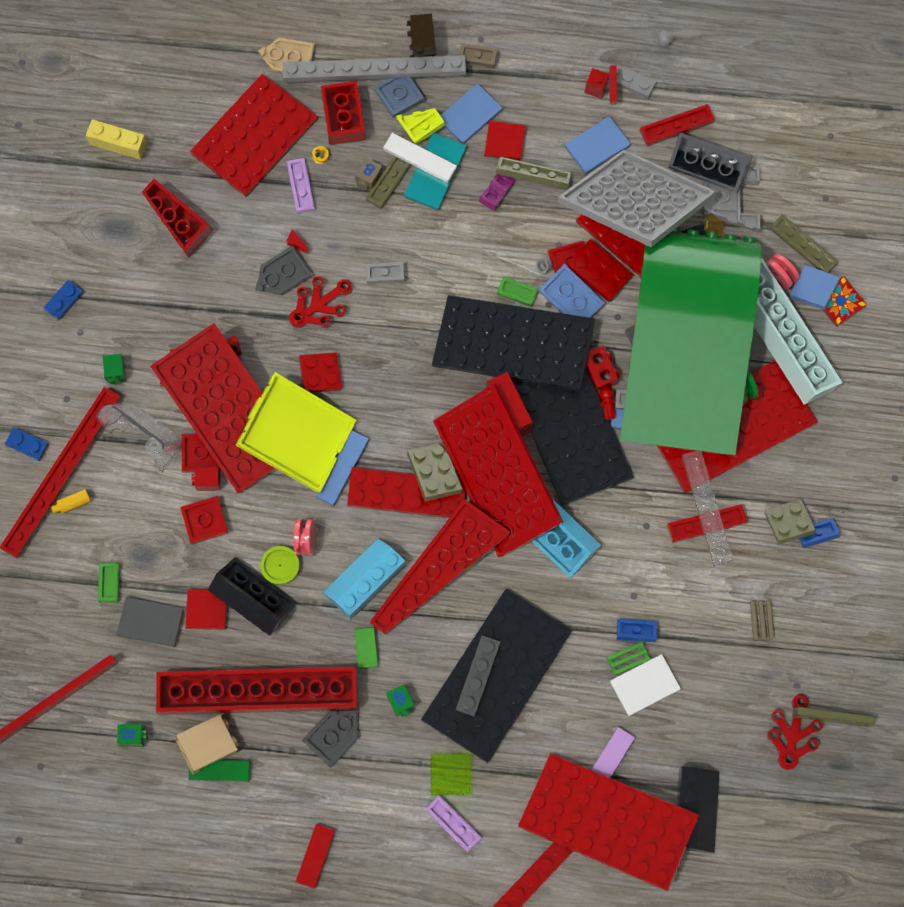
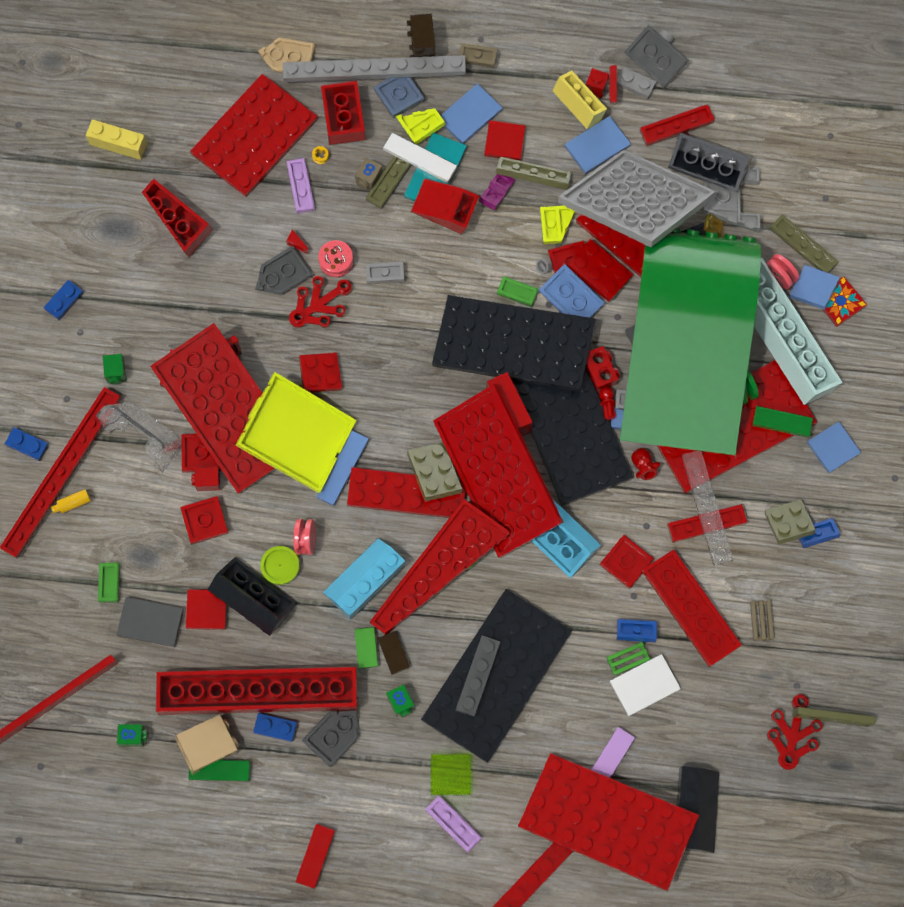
(275, 727): none -> blue plate
(335, 258): none -> coral head
(393, 653): none -> dark brown tile
(445, 205): none -> red slope
(555, 223): none -> neon yellow wing
(579, 99): none -> light yellow brick
(626, 561): none -> red tile
(643, 462): none -> red animal
(656, 56): none -> dark grey tile
(691, 608): none -> red plate
(782, 421): none -> green tile
(833, 447): none -> medium blue tile

